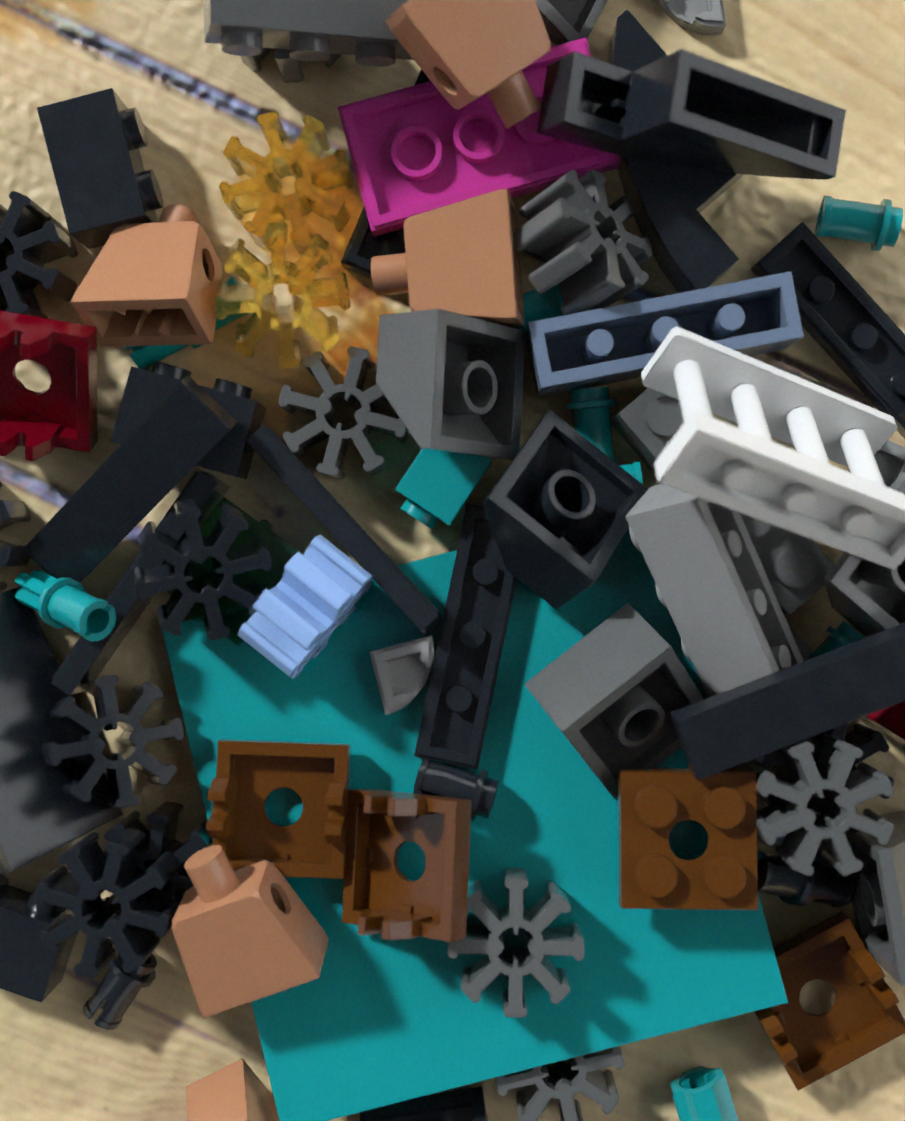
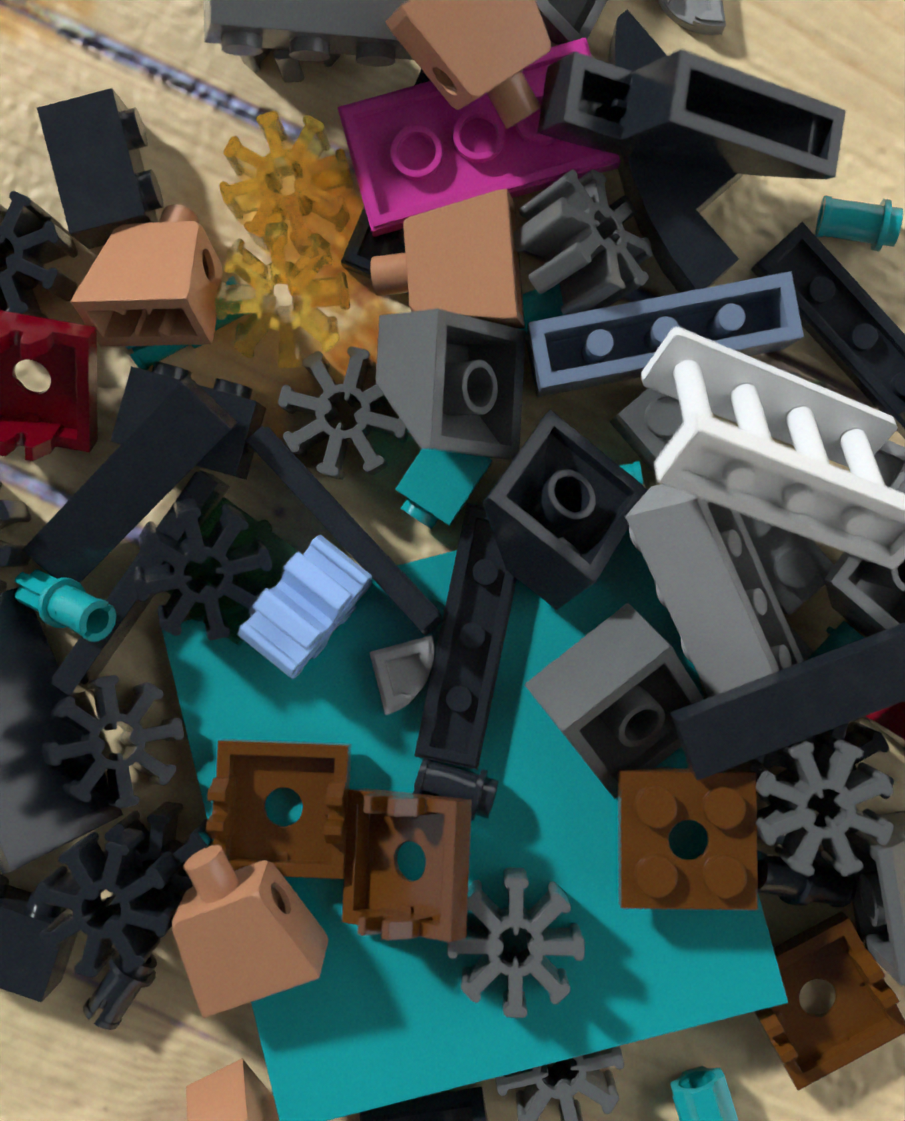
(593, 417): teal pin -> none

